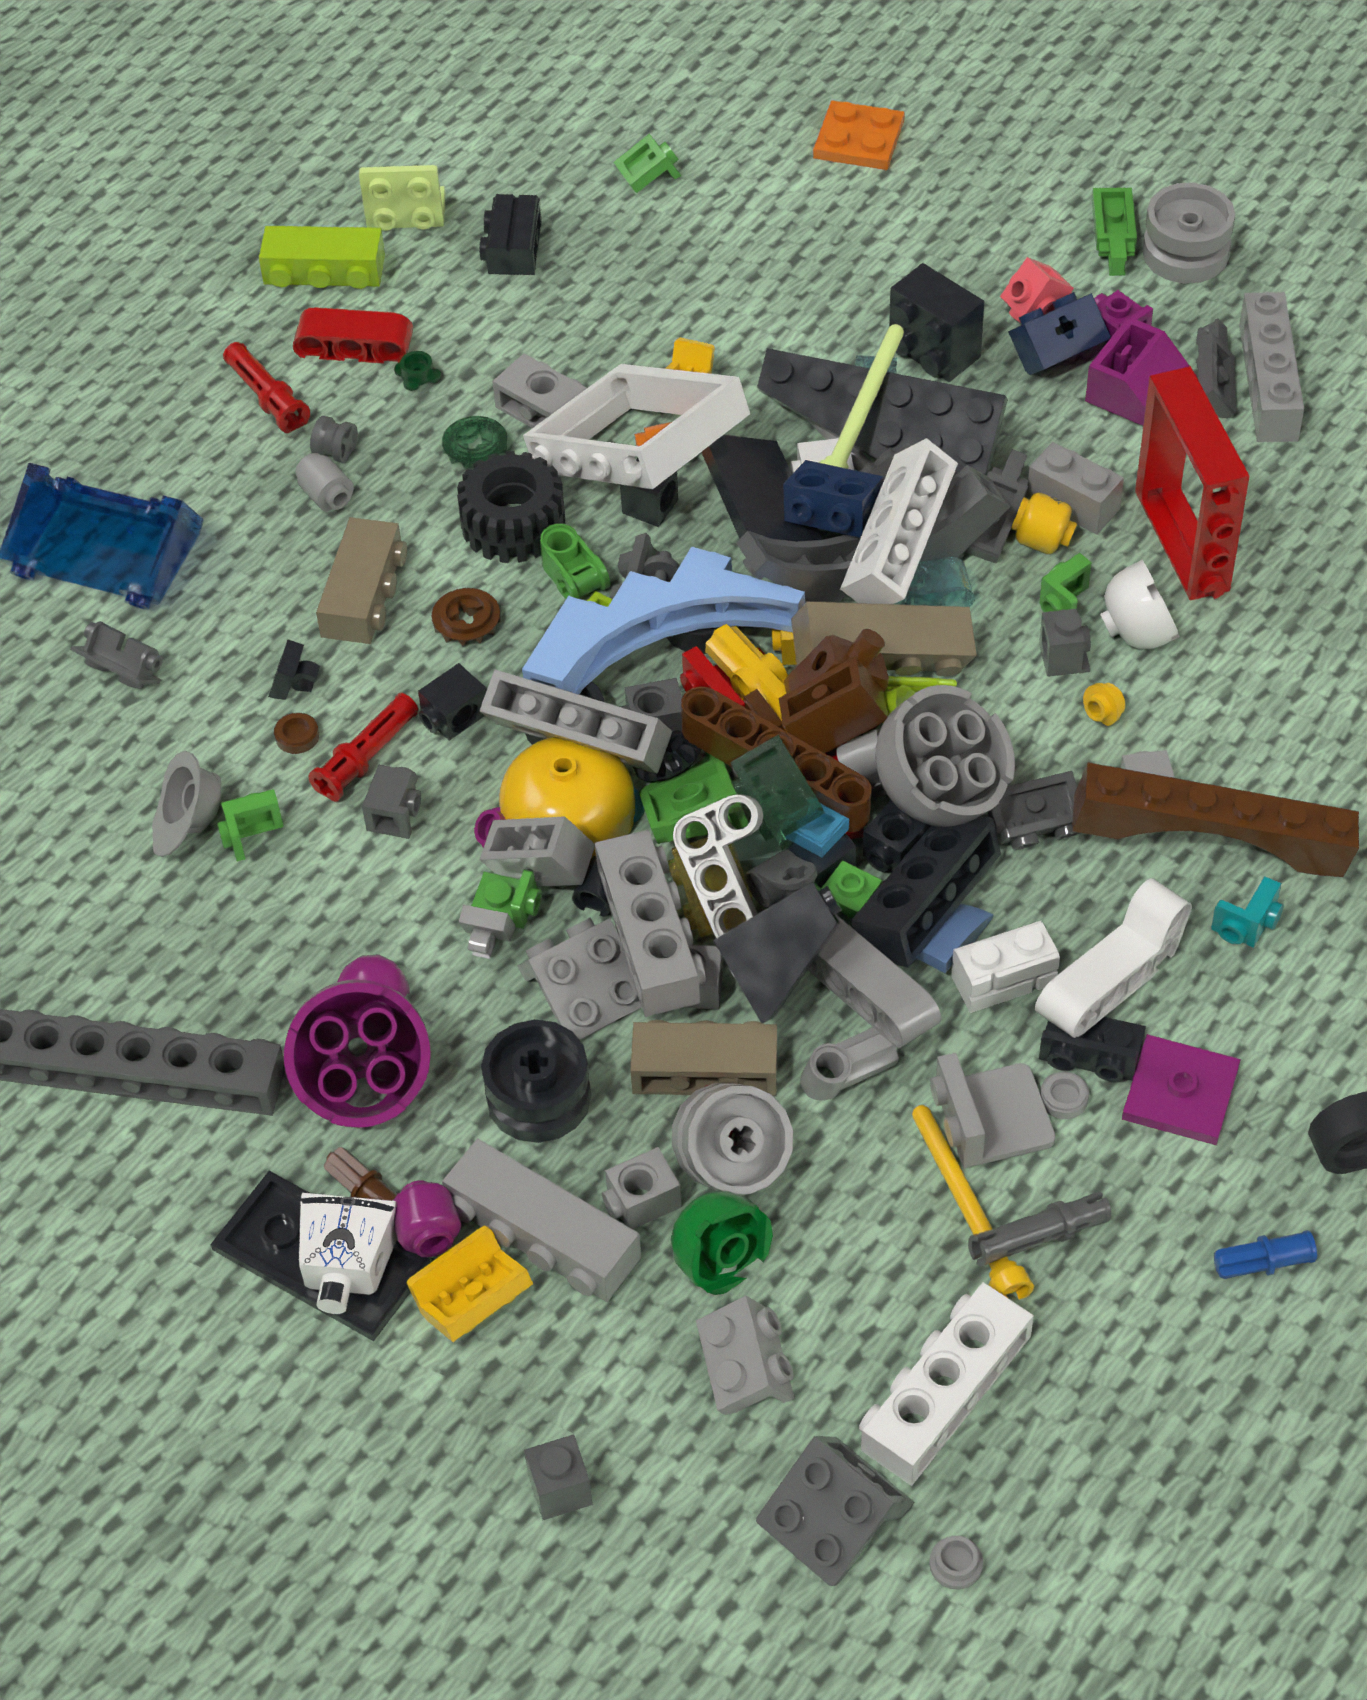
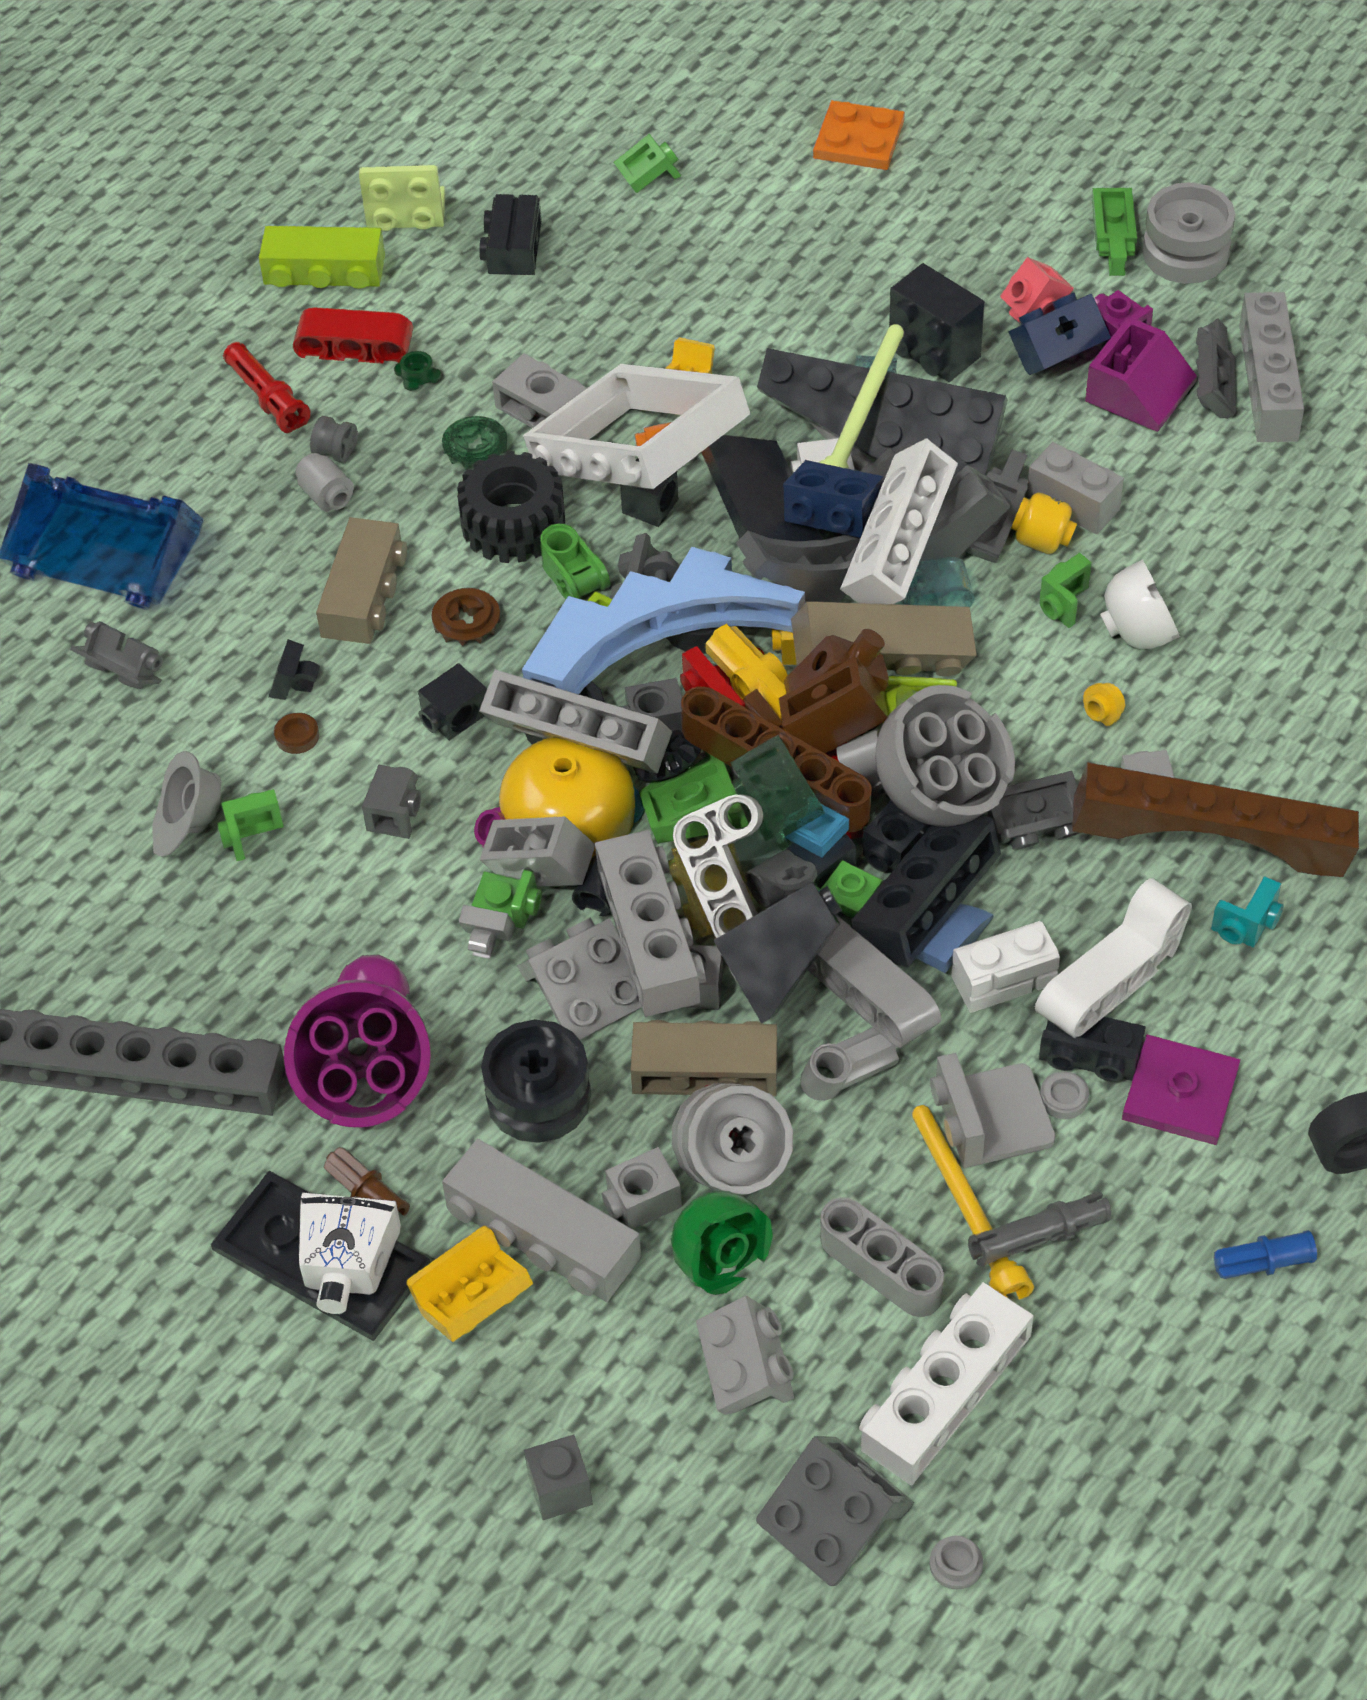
(352, 758): red pin -> none
(426, 1218): magenta head -> none
(874, 1237): none -> light grey beam
(1064, 643): dark grey brick -> none
(1178, 423): red window -> none

